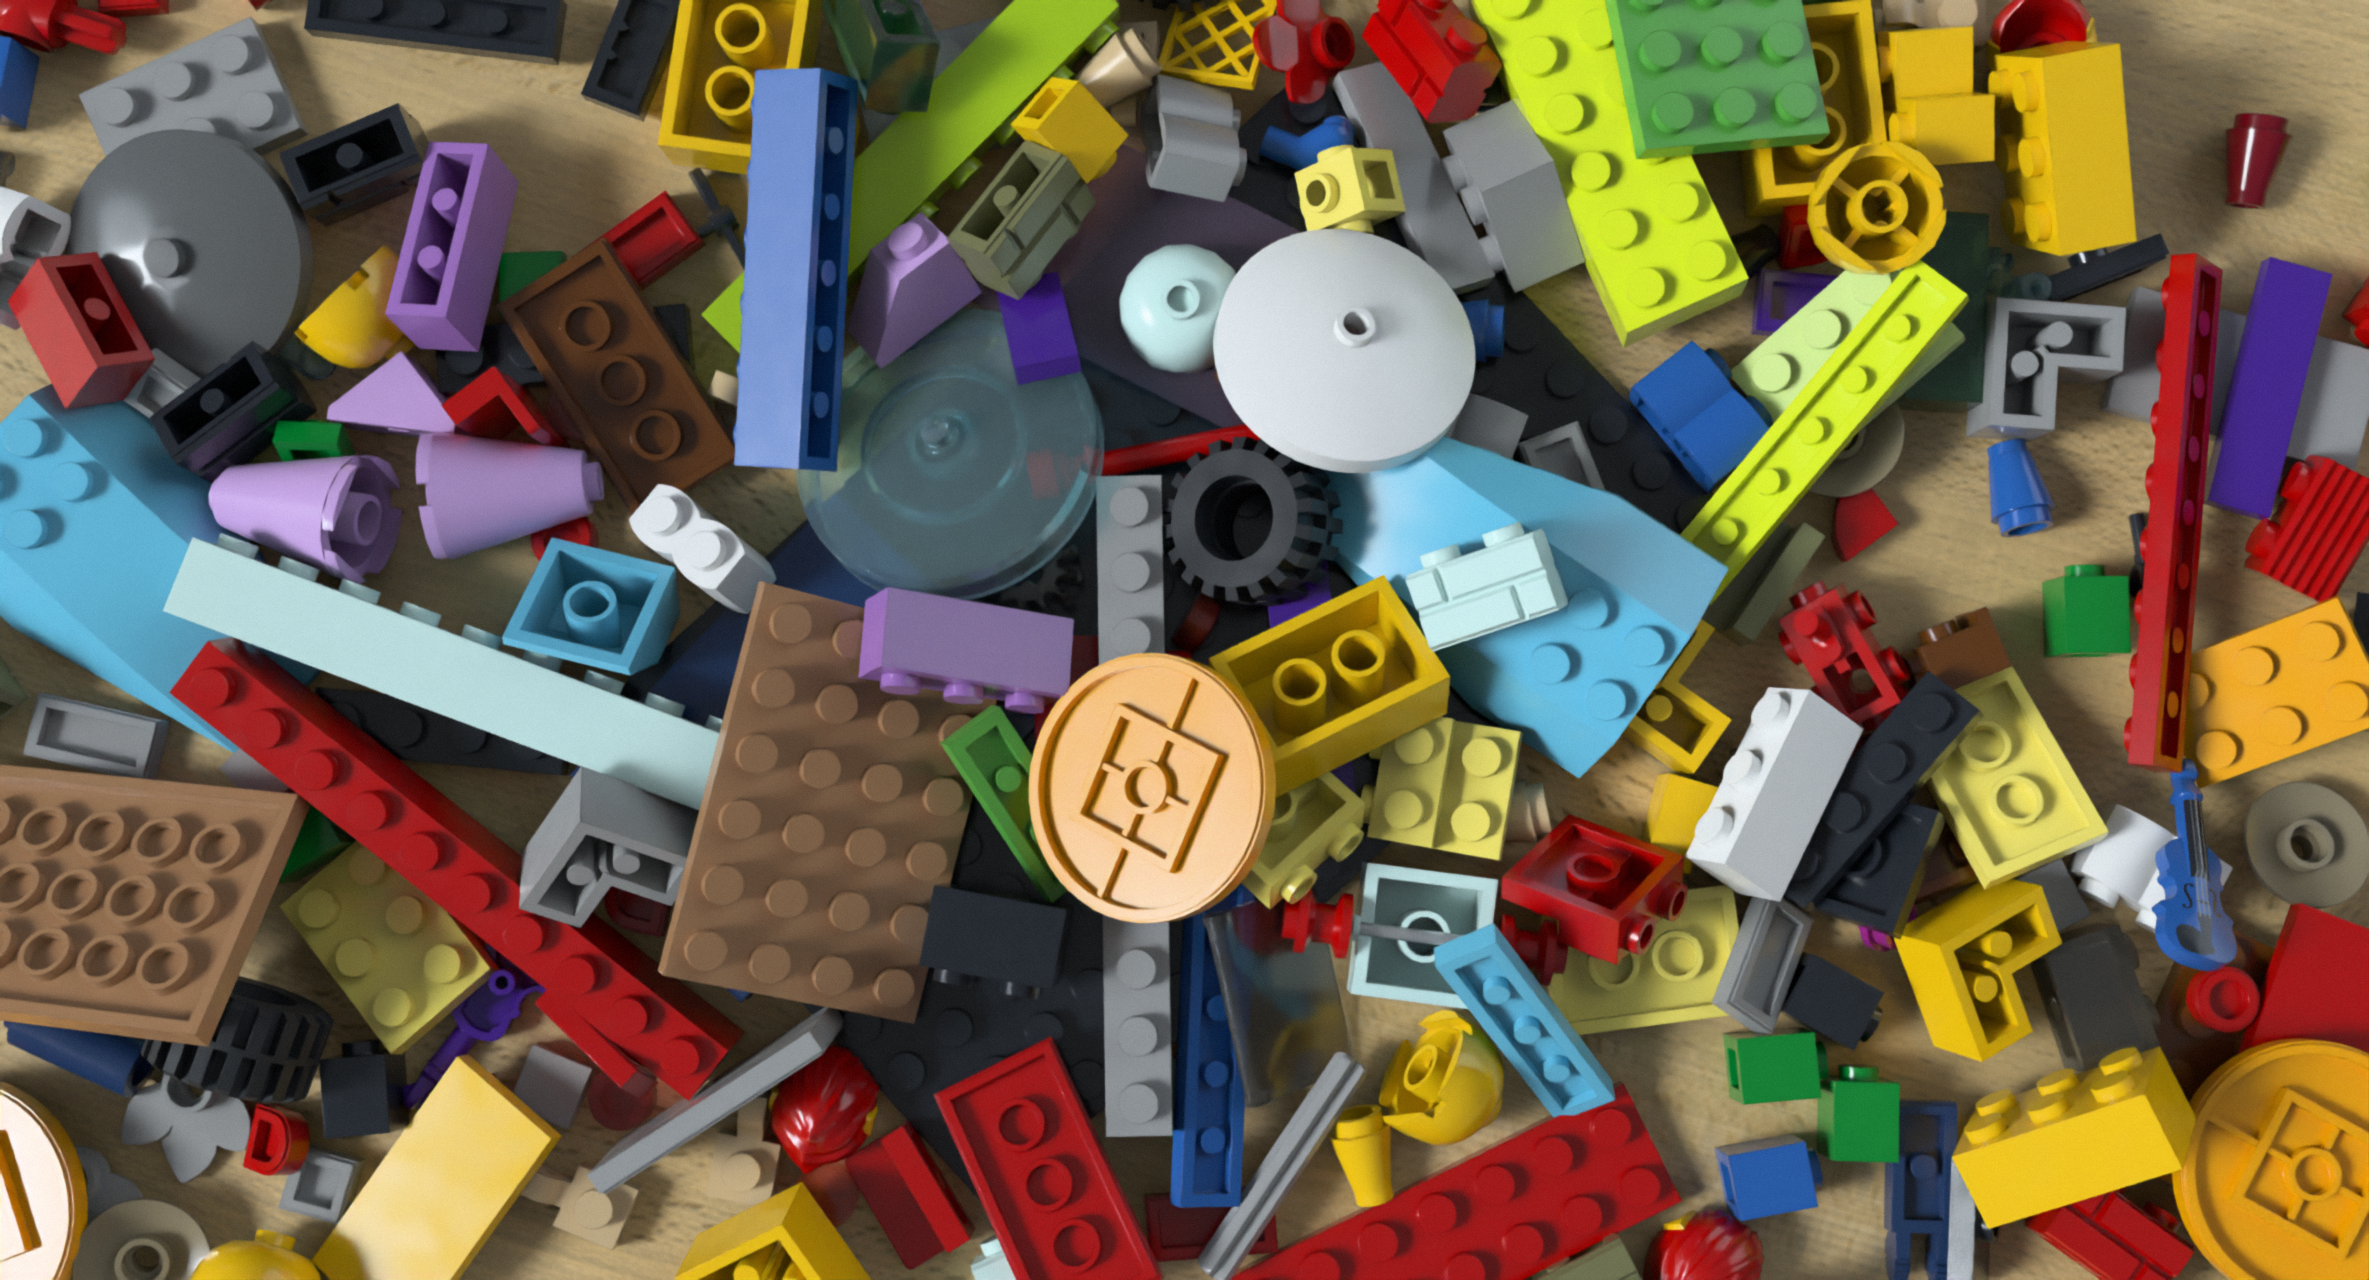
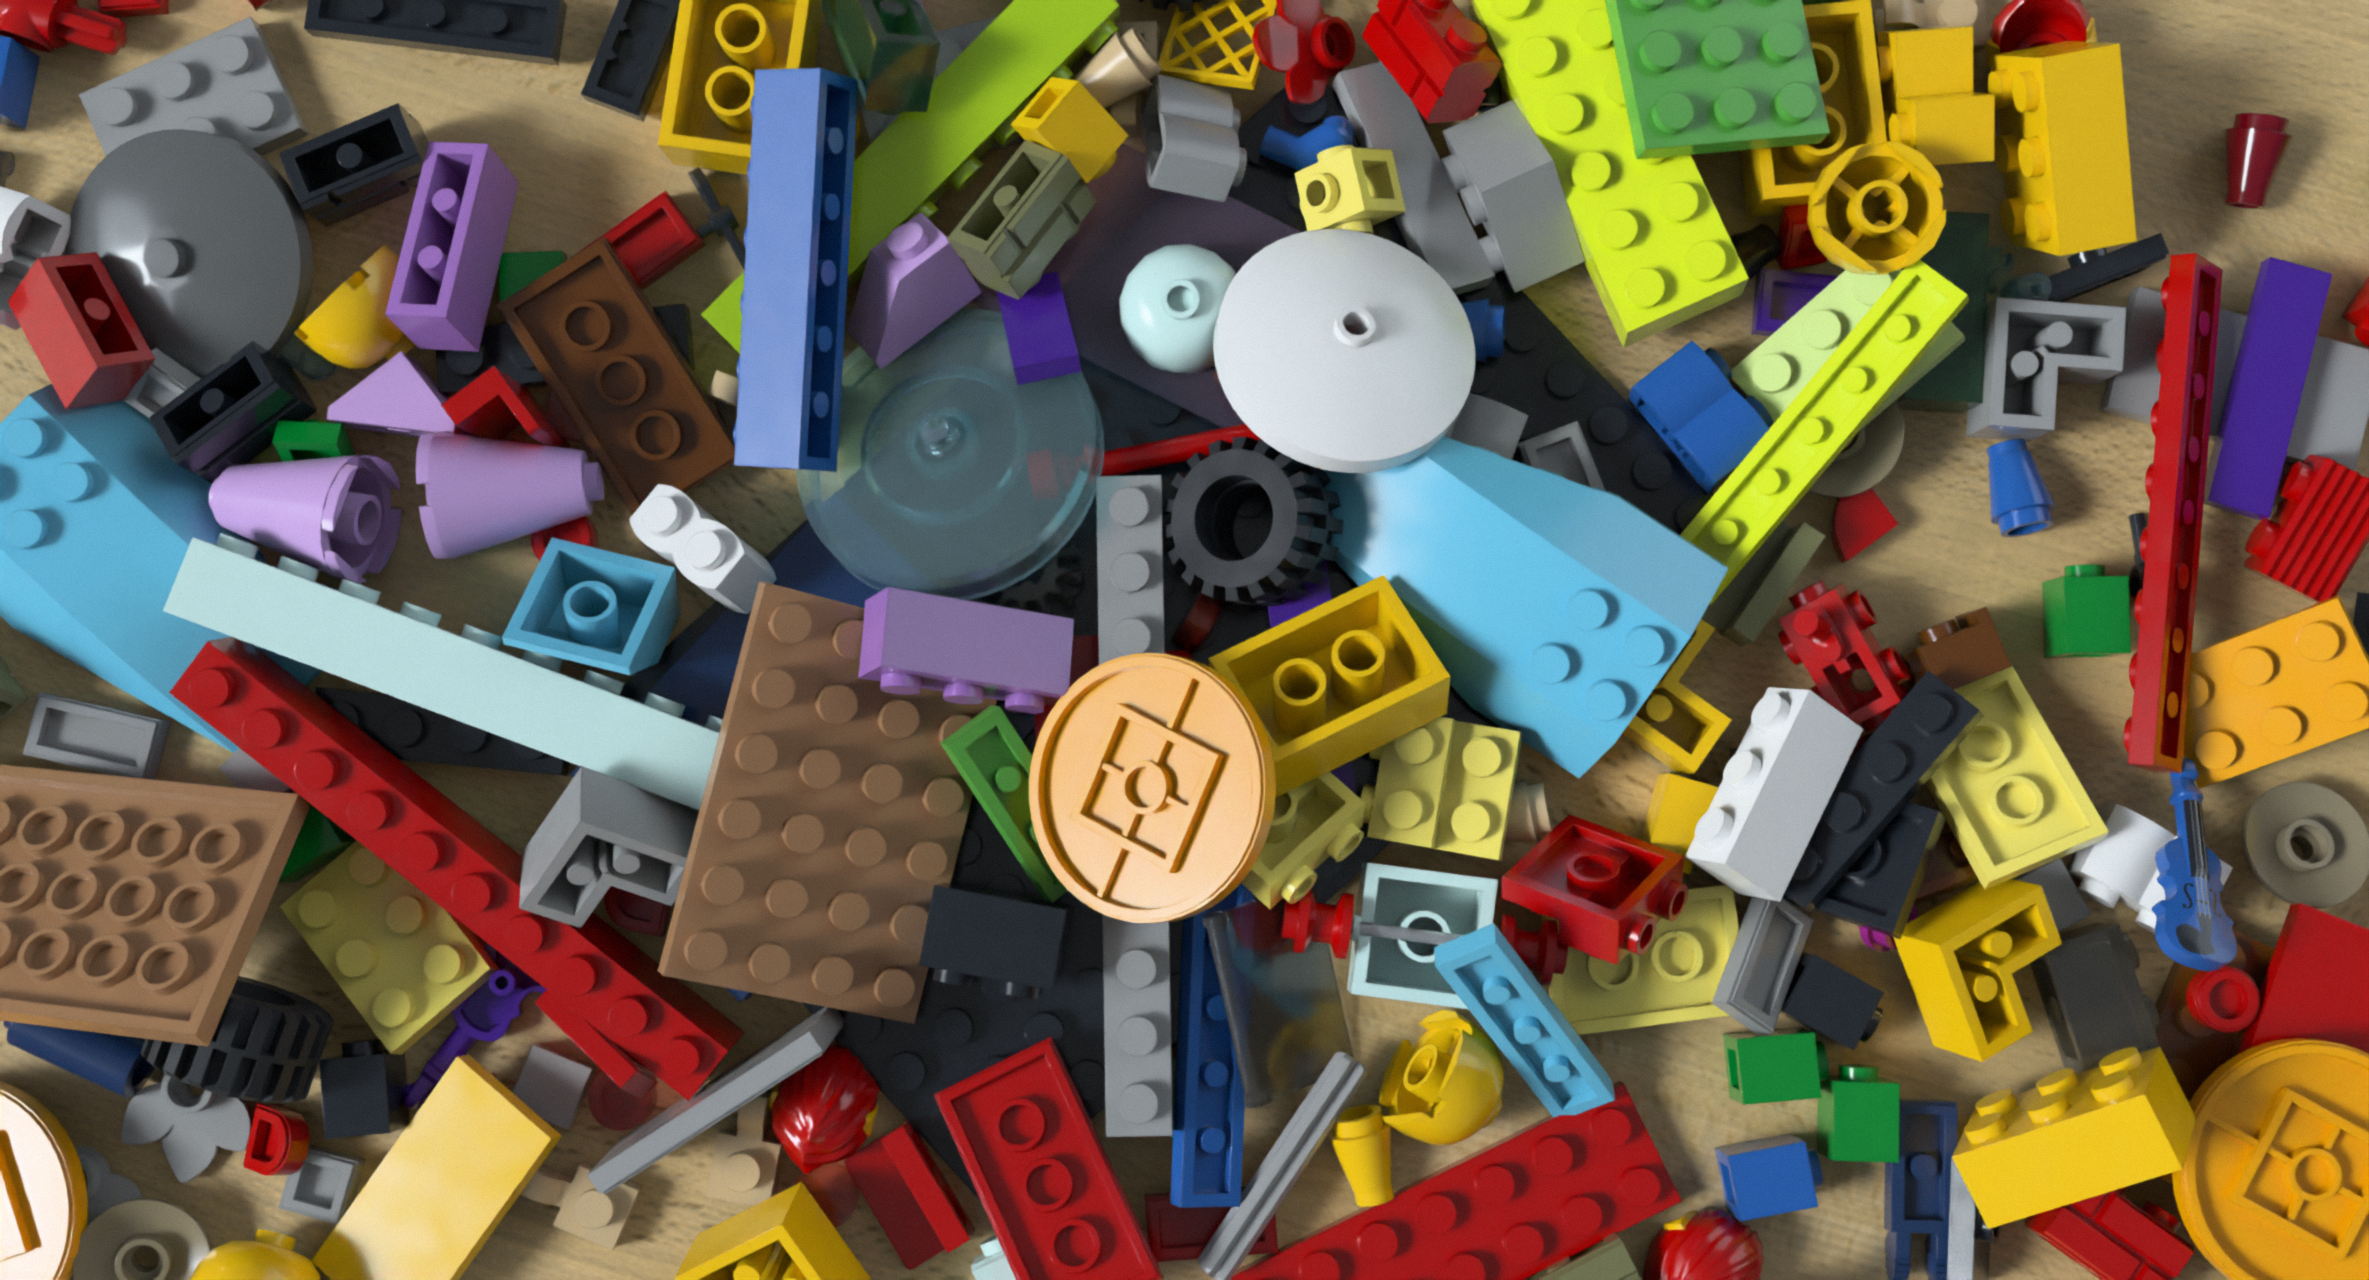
(1485, 588): light aqua brick -> none

